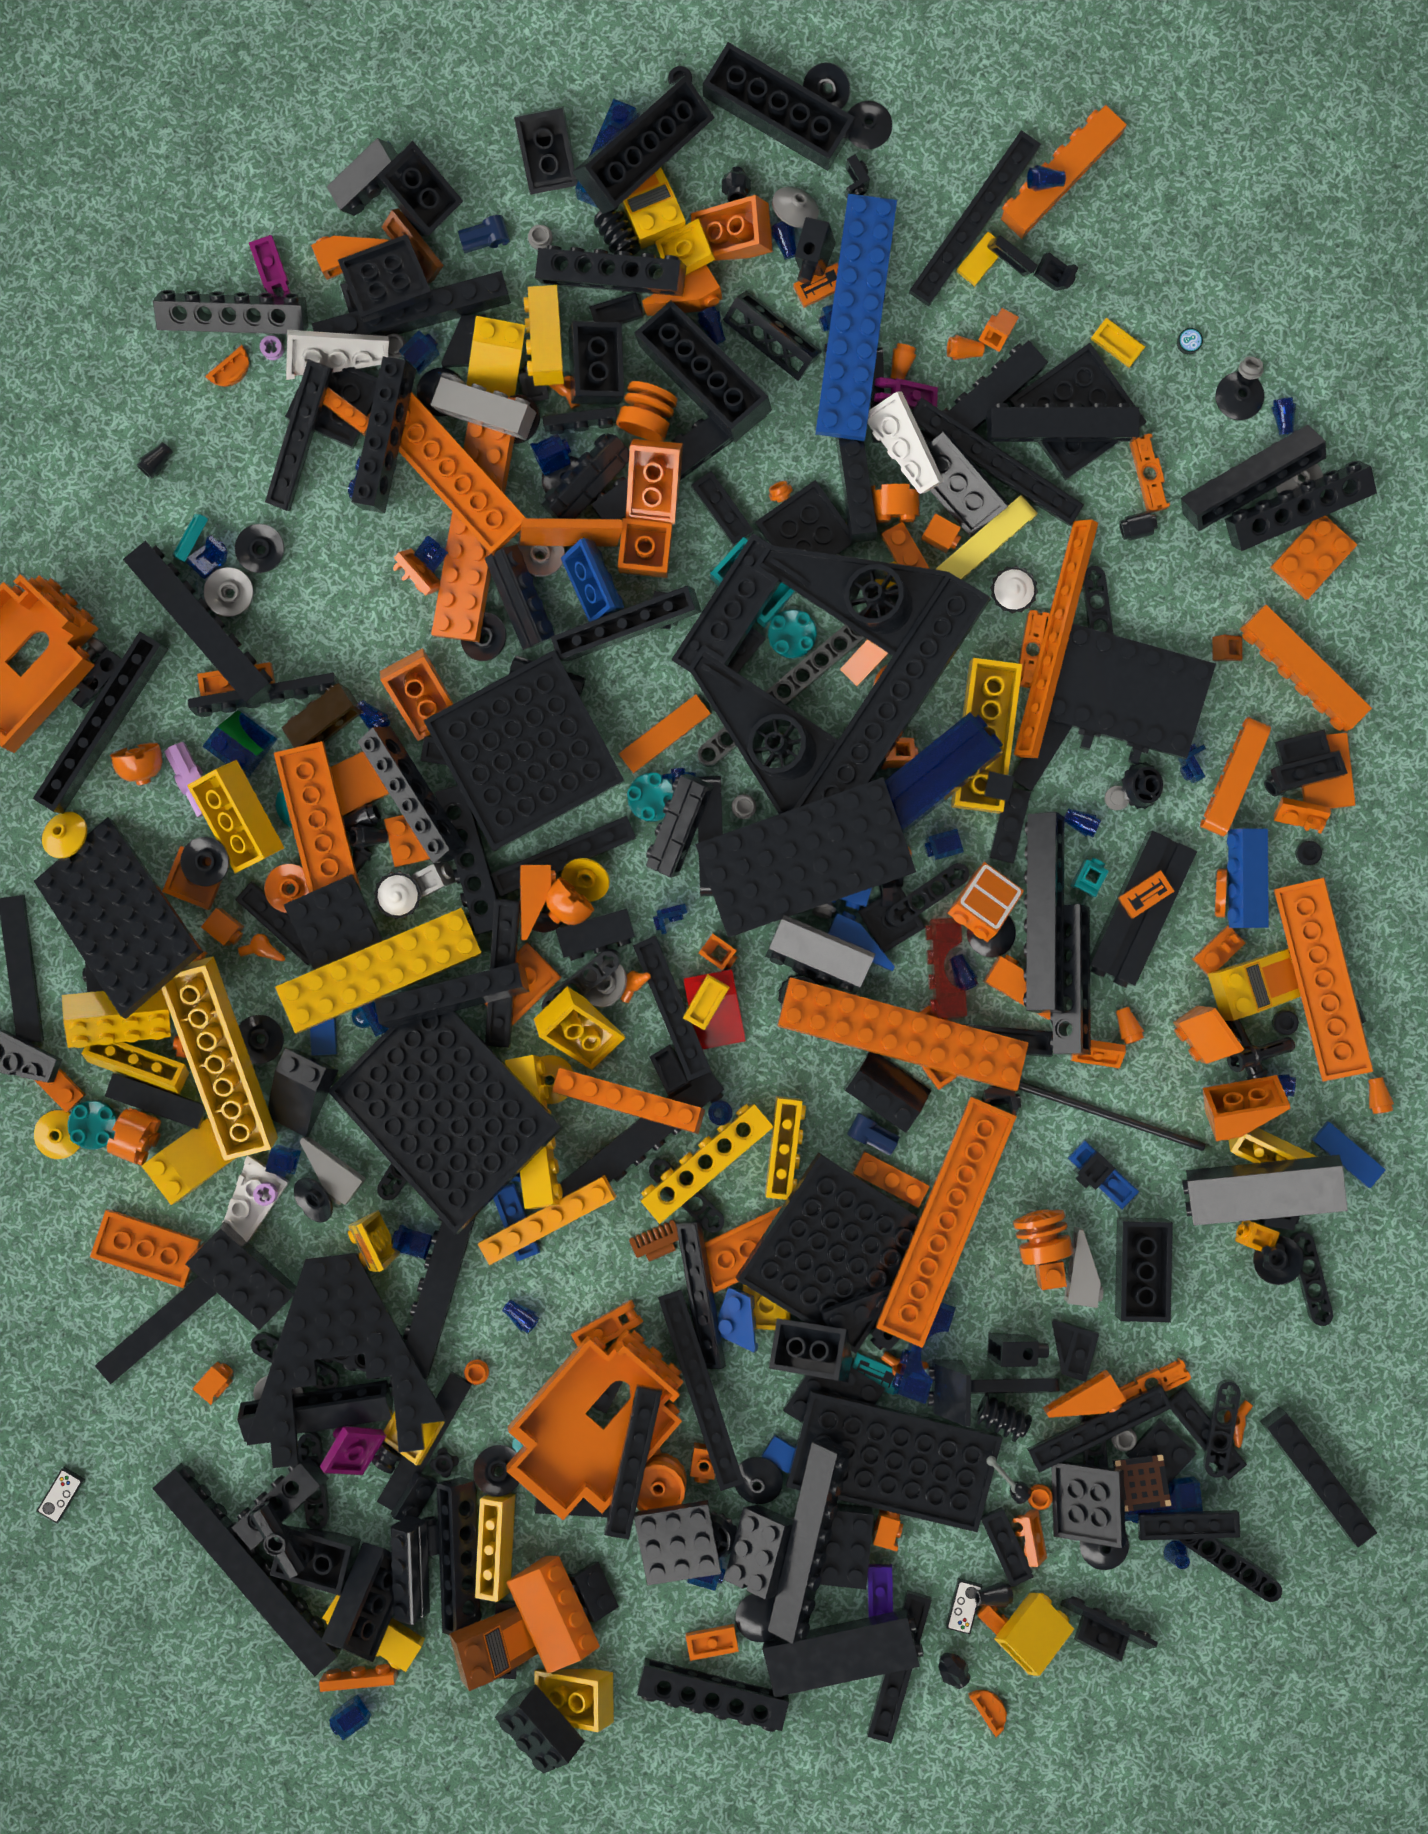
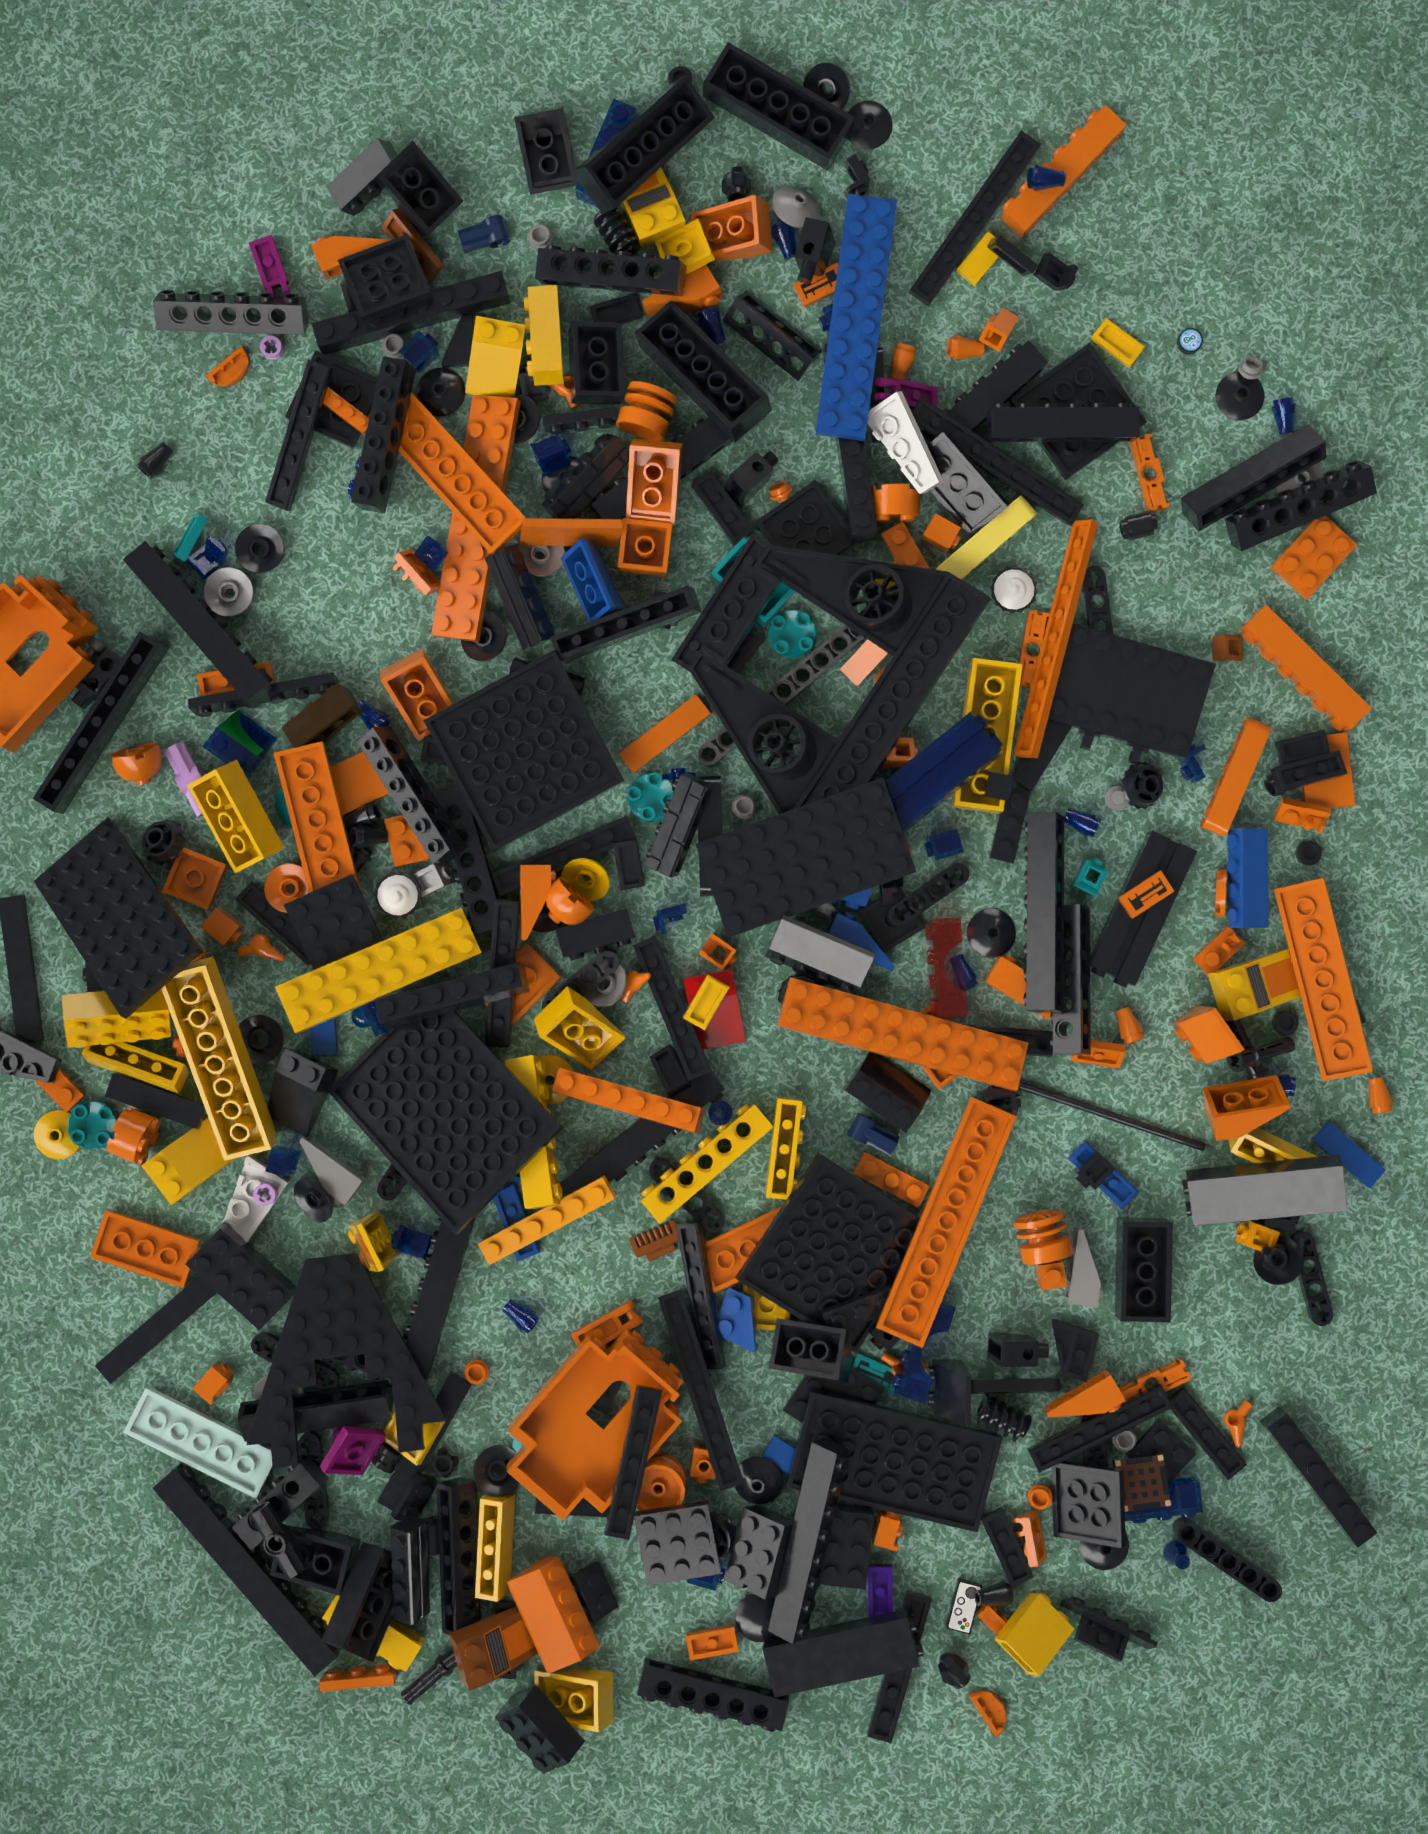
(60, 1495): tile -> none
(64, 835): yellow dish -> none
(163, 841): none -> black piece
(194, 864): black dish -> none
(200, 1442): none -> light aqua plate
(333, 350): white wing -> none
(349, 1717): clear blue brick -> none
(443, 1666): none -> black pin
(484, 408): light grey brick -> none
(628, 863): none -> black tile
(750, 477): none -> black torso
(985, 902): orange brick -> none
(1018, 1490): hinge -> none
(1188, 1525): black tile -> none
(1221, 1428): black beam -> none

